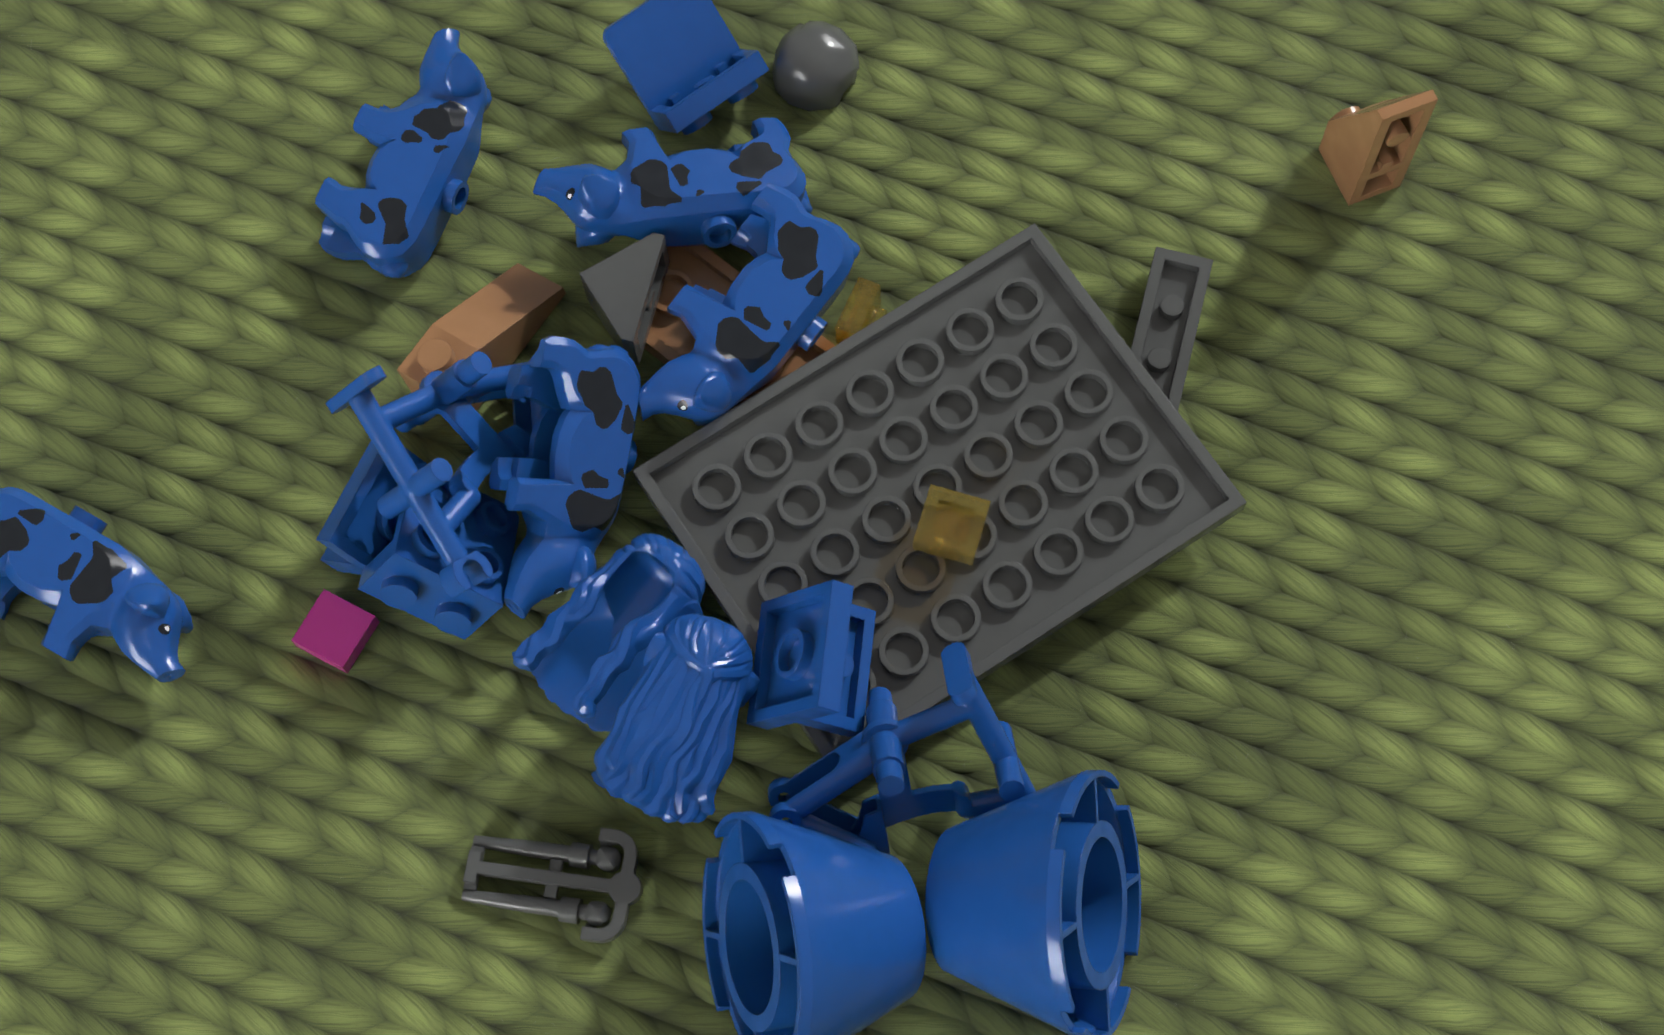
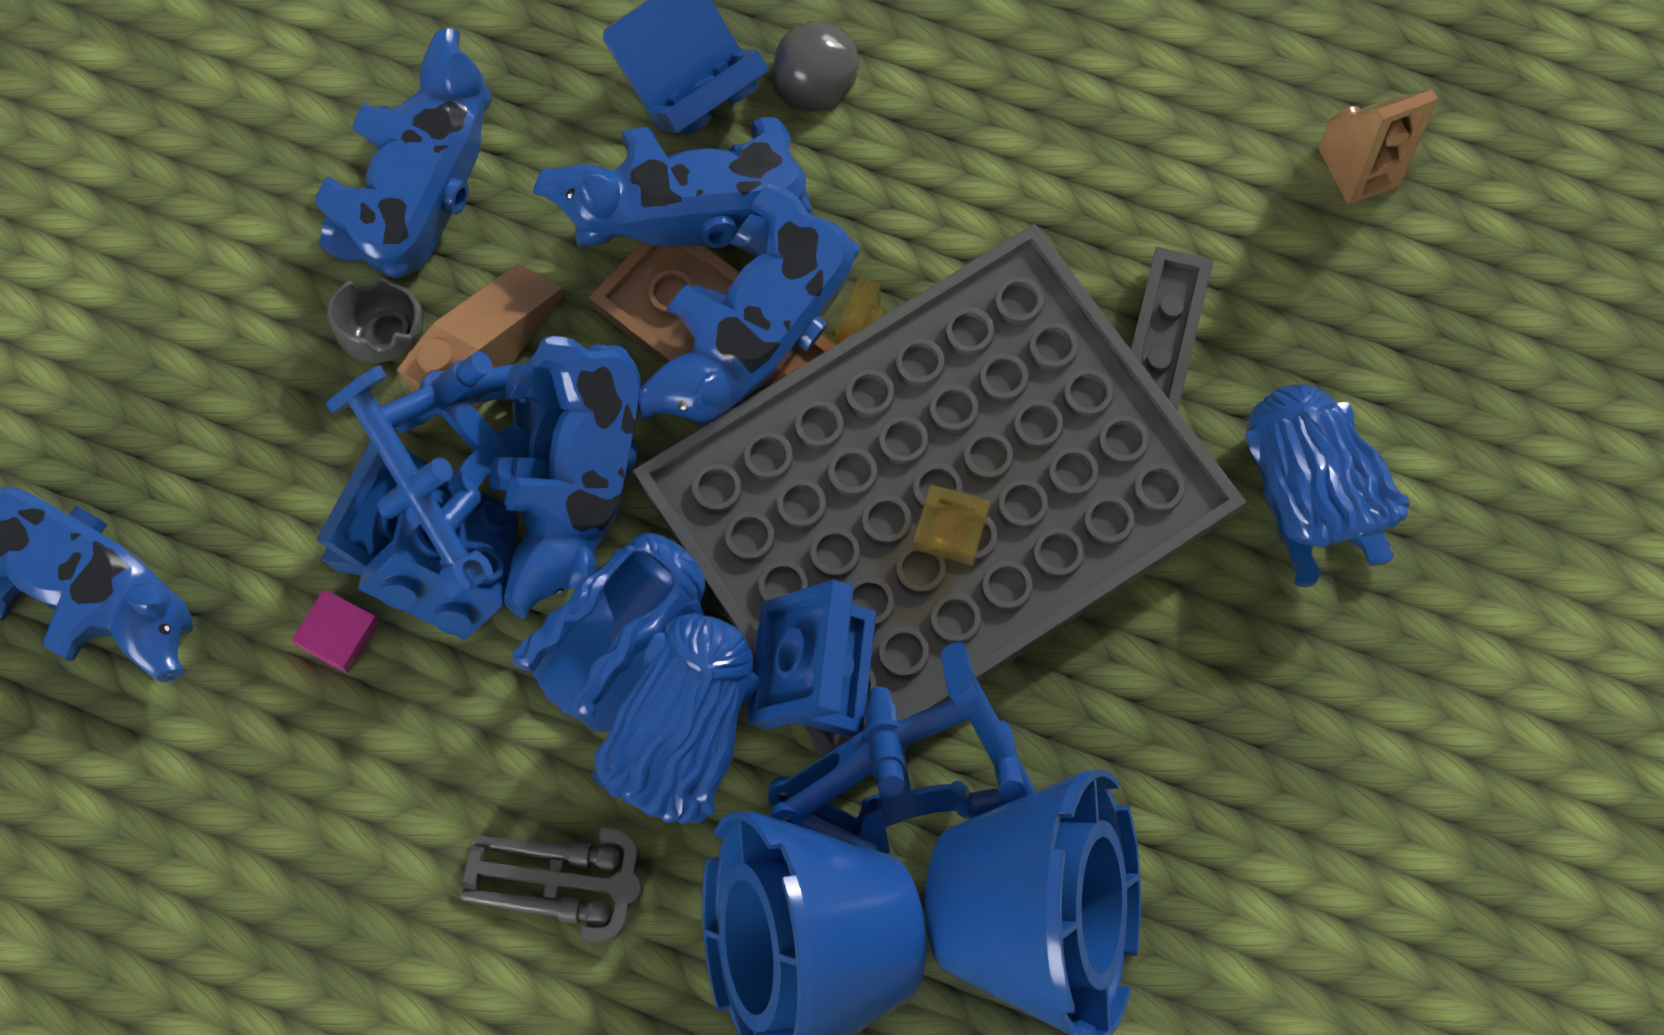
(375, 321): none -> dark grey hair
(627, 291): dark grey slope -> none
(1321, 478): none -> blue hair

